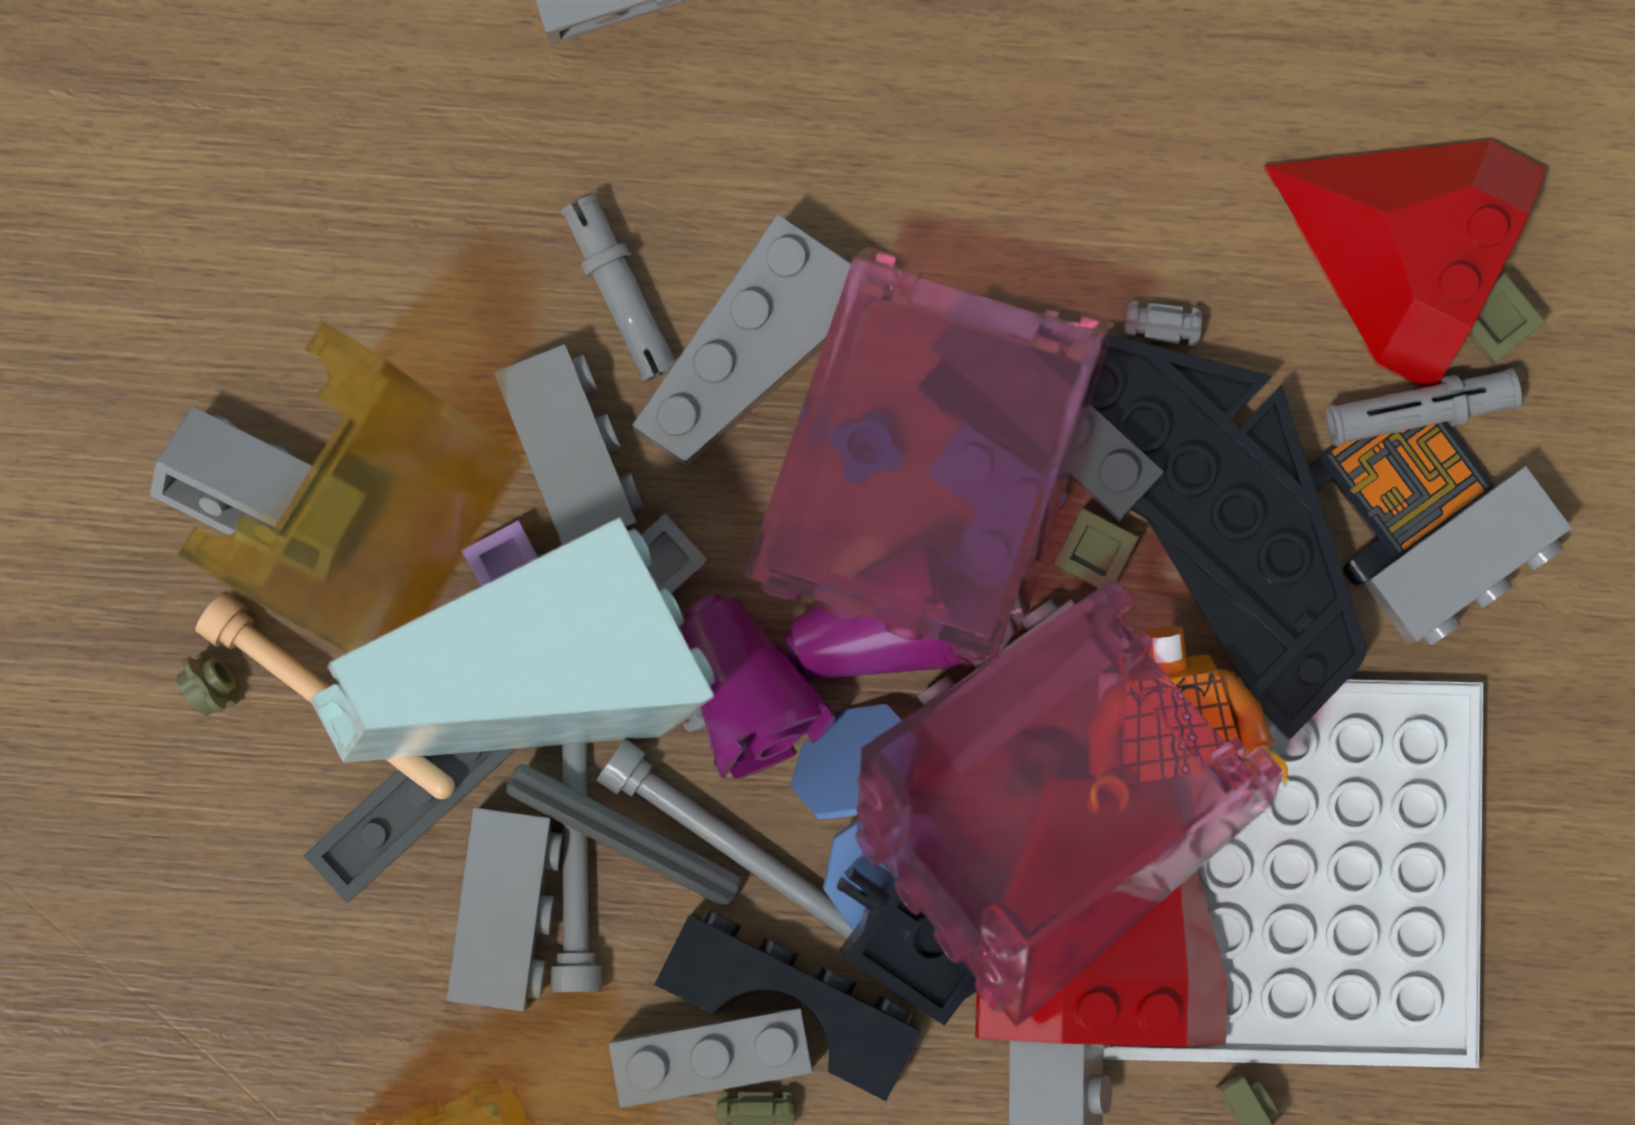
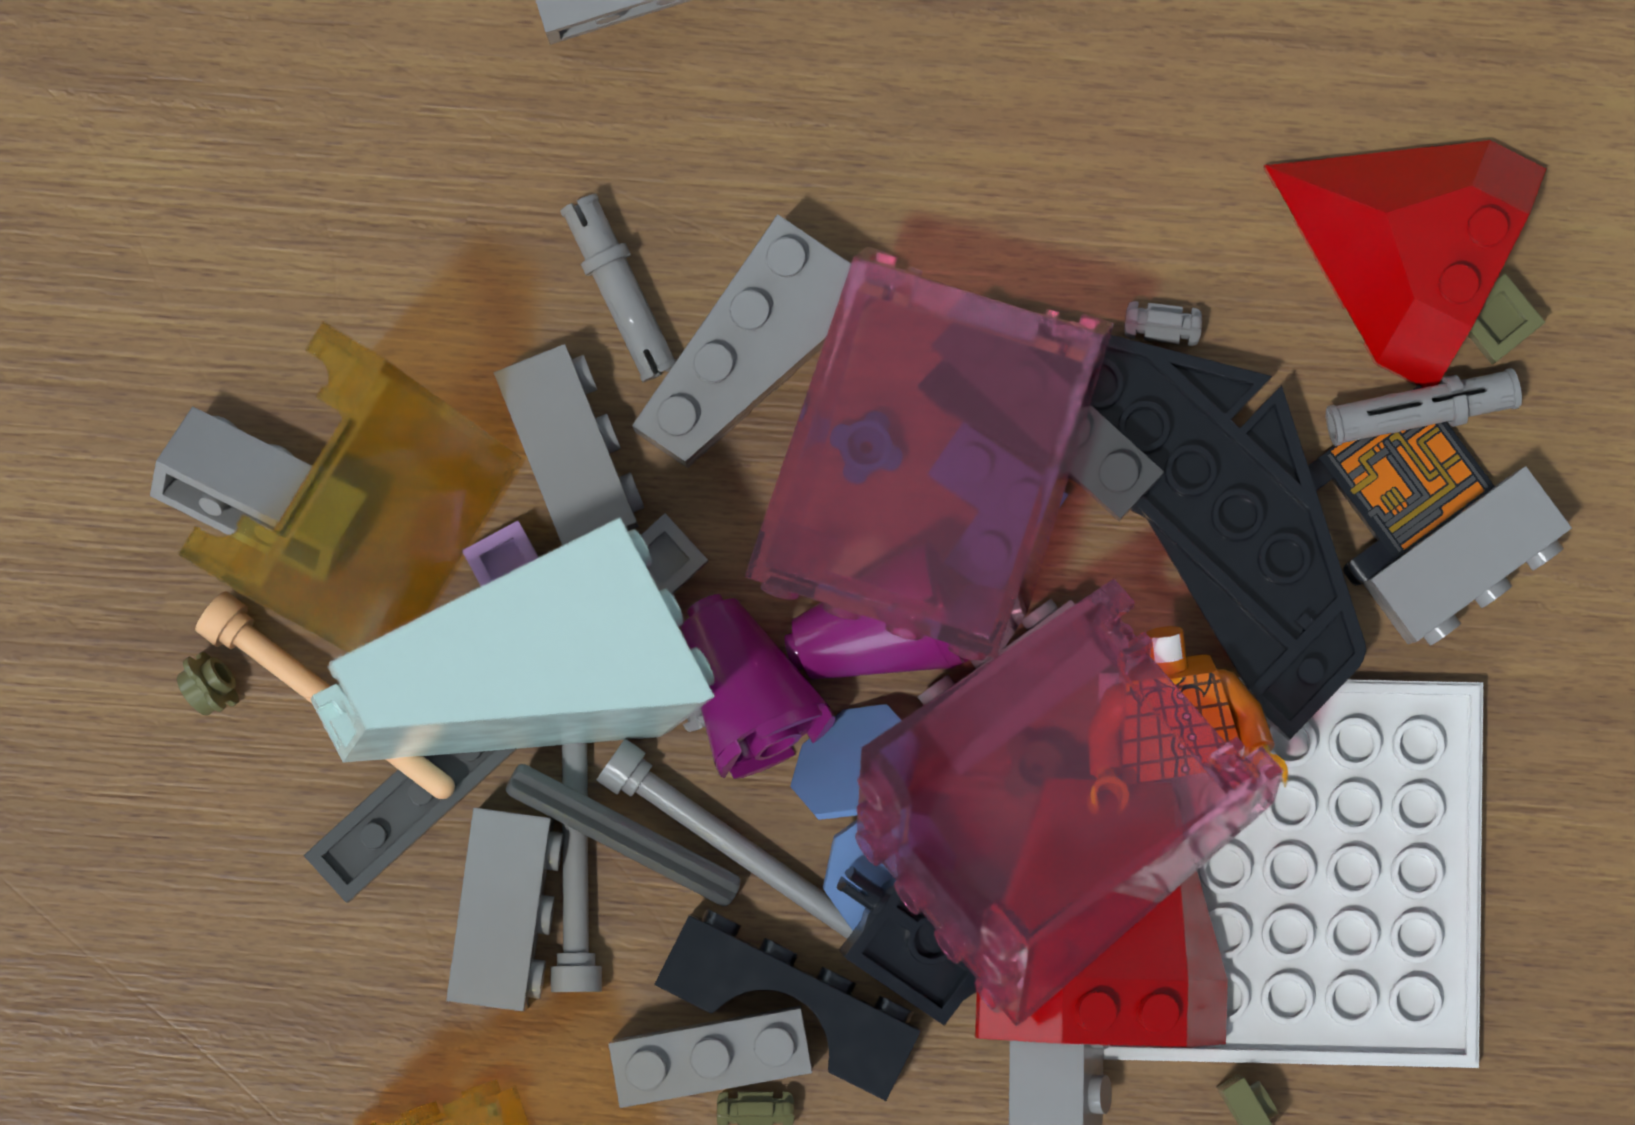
(1094, 550): olive plate -> none

